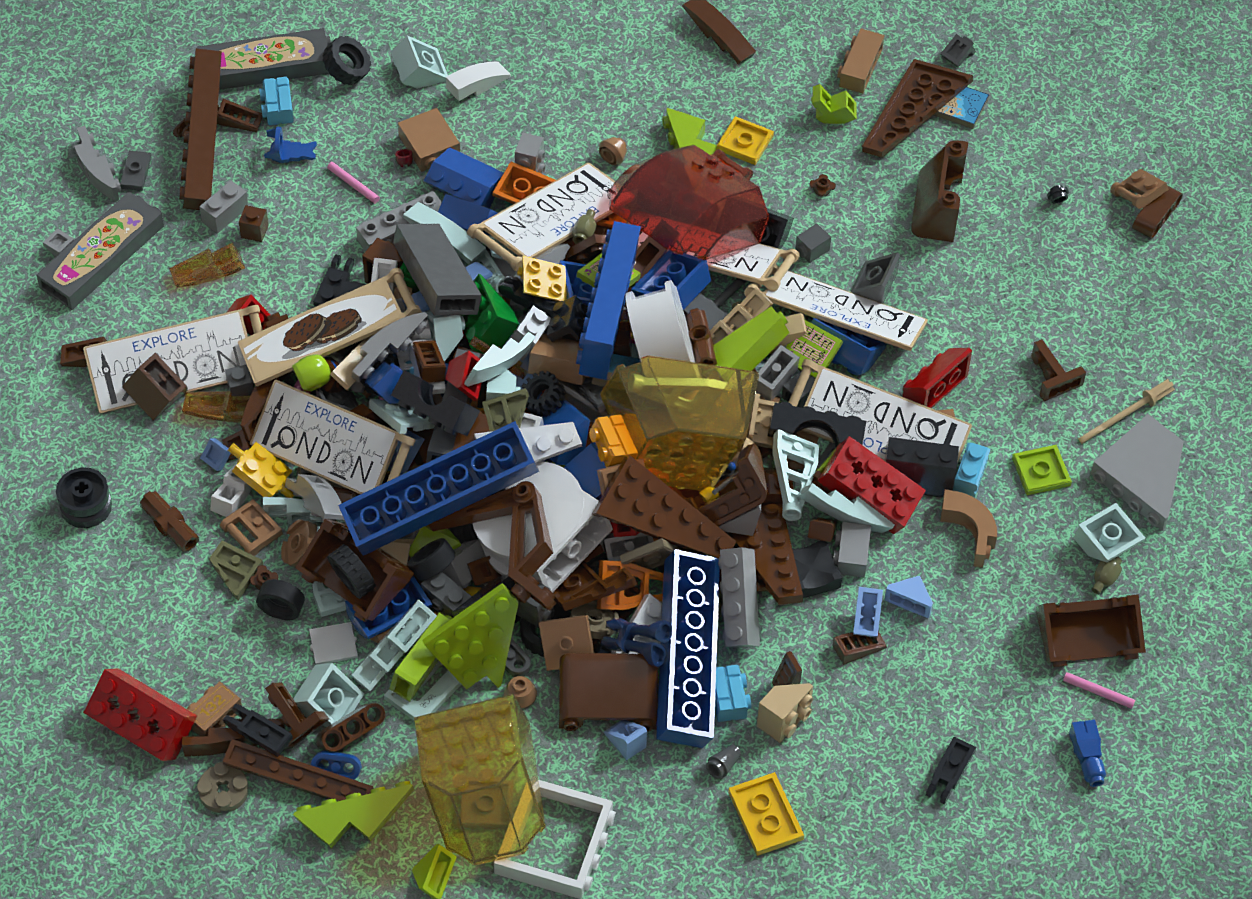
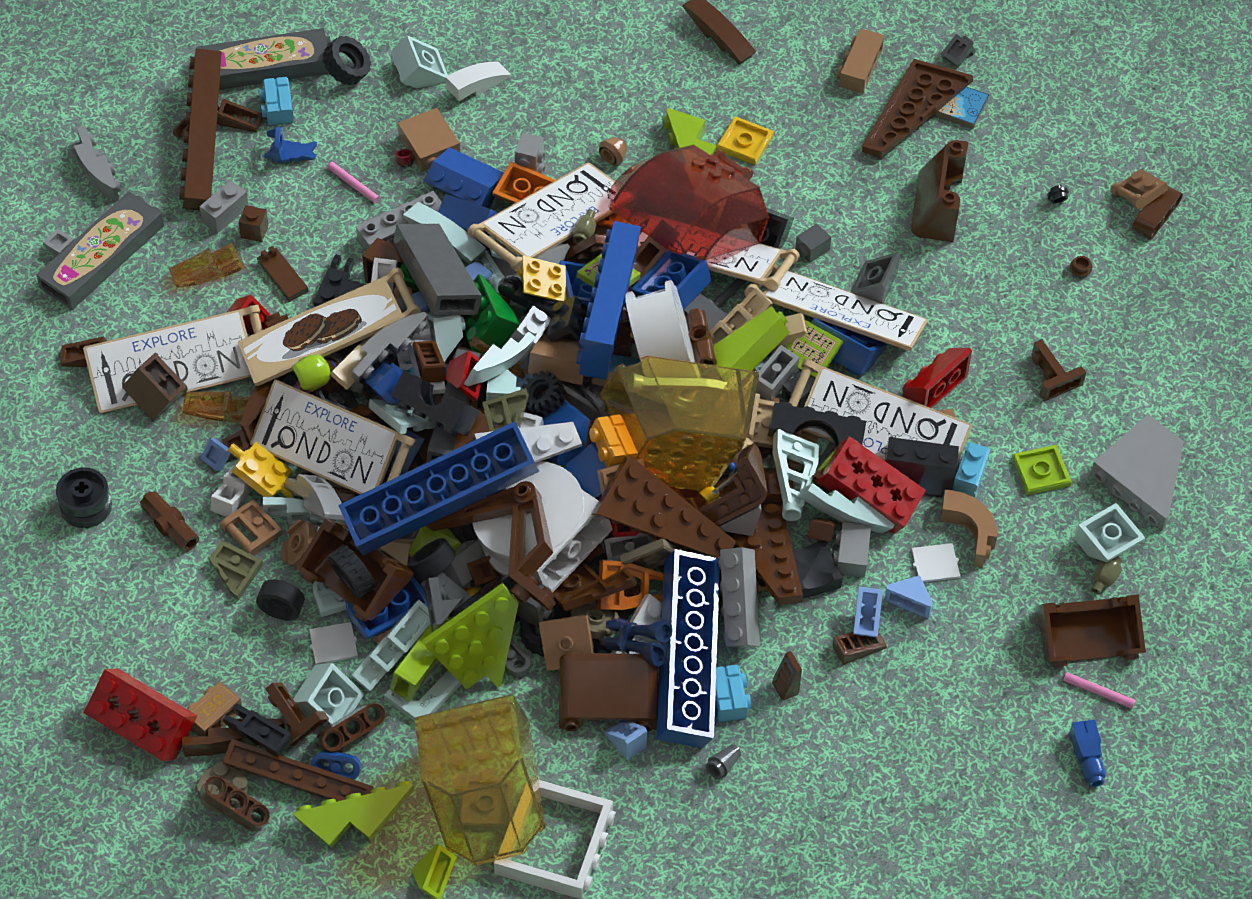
(135, 170): dark grey plate -> none
(239, 381): dark grey brick -> none
(247, 803): none -> reddish brown beam
(262, 572): reddish brown plate -> none
(282, 274): none -> reddish brown hinge
(438, 608): none -> dark grey slope
(522, 689): medium nougat cone -> none
(766, 814): yellow plate -> none
(784, 709): tan slope -> none
(825, 189): reddish brown plate -> none
(835, 108): lime brick -> none
(936, 562): none -> white piece
(951, 768): black hinge -> none
(1081, 266): none -> reddish brown plate
(1149, 396): tan piece -> none

